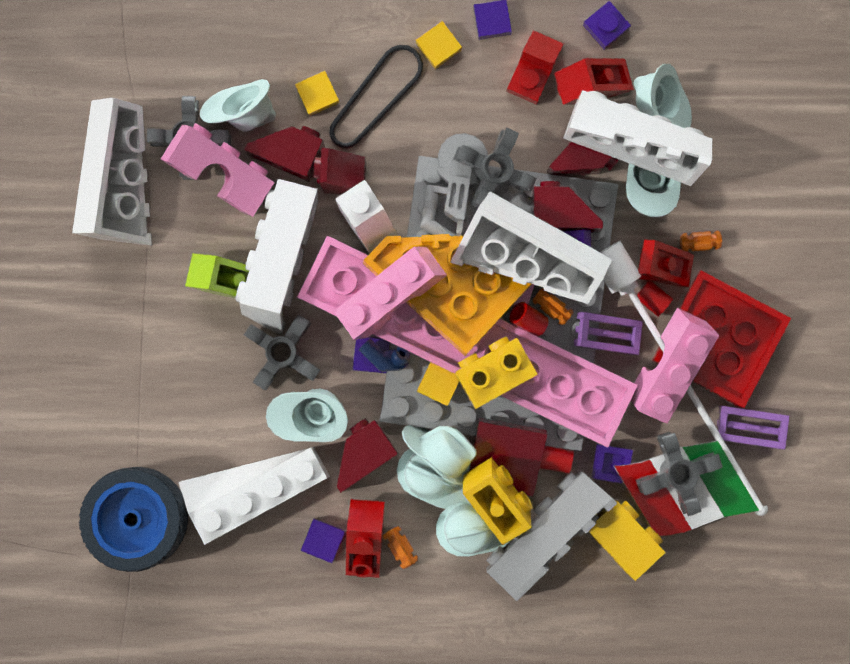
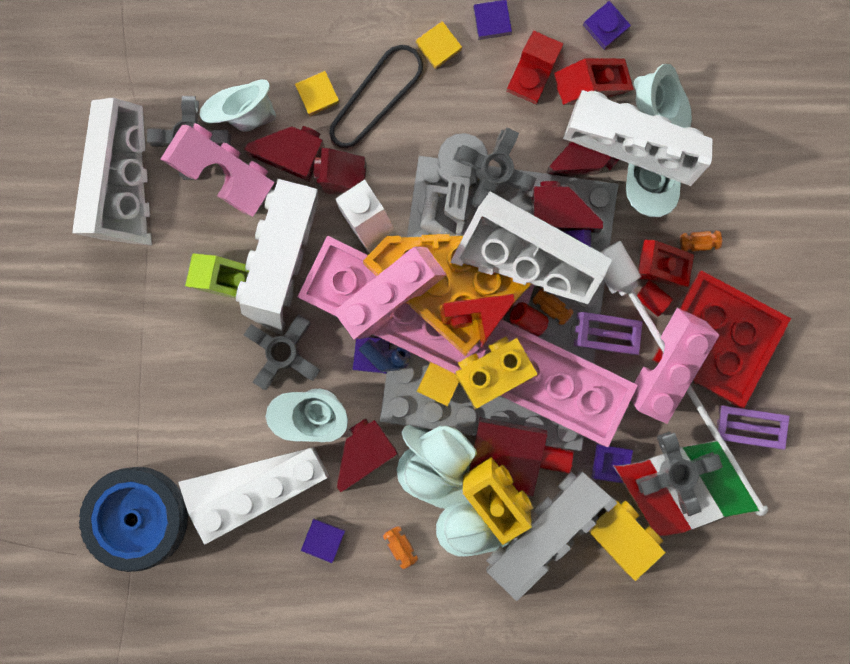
(364, 538): red slope -> none
(486, 311): none -> red slope

